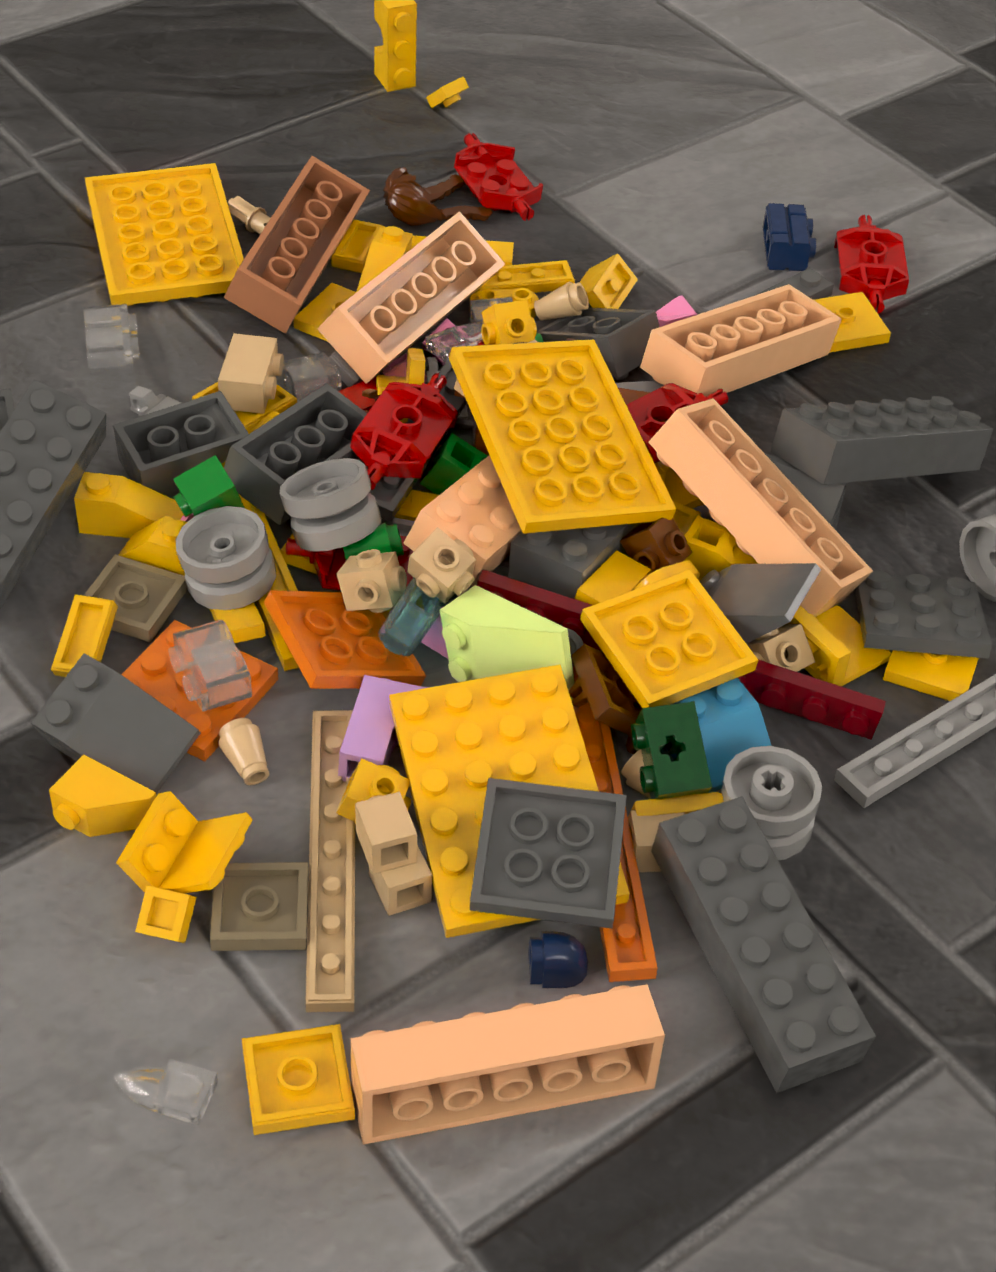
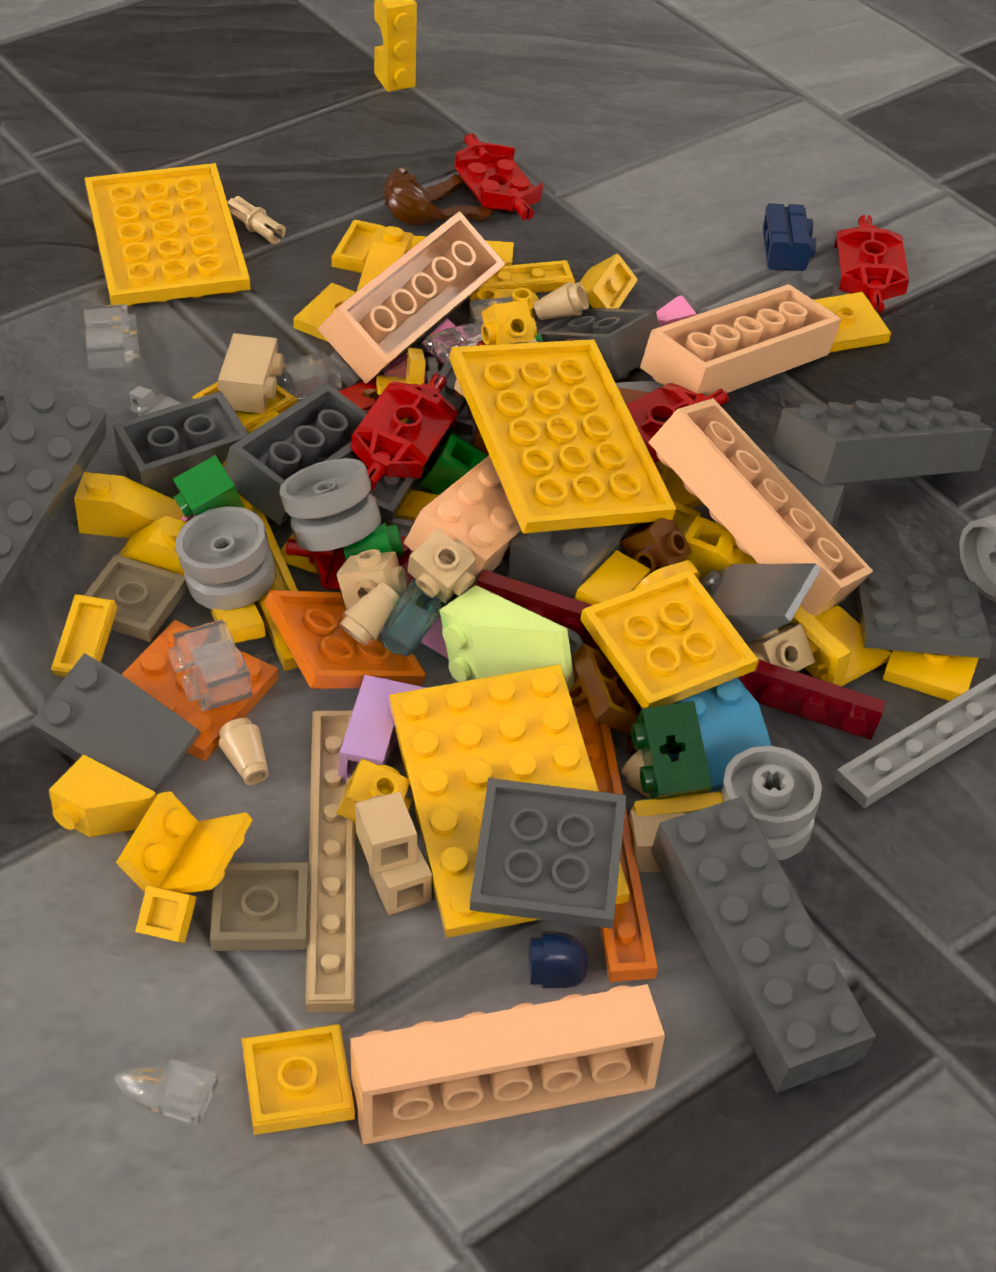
(296, 244): nougat brick -> none
(369, 614): none -> tan cone
(448, 93): yellow plate -> none

